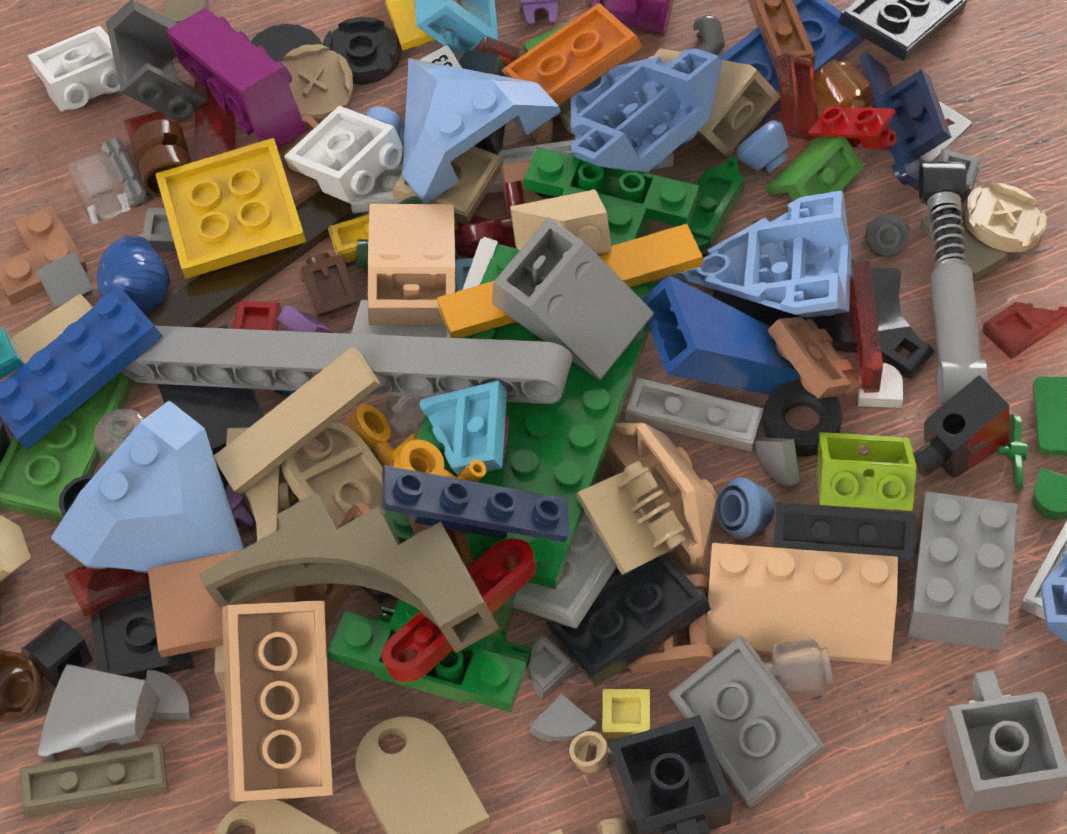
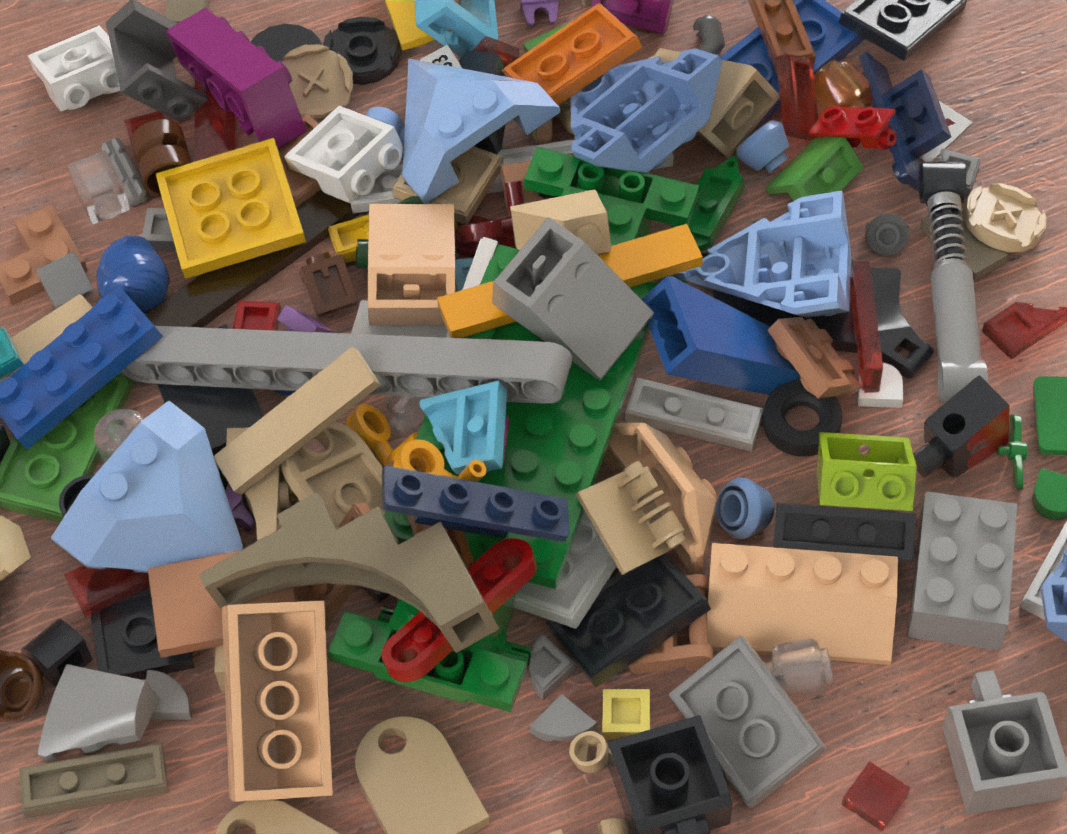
(779, 459): light grey tile -> none
(875, 796): none -> clear red tile

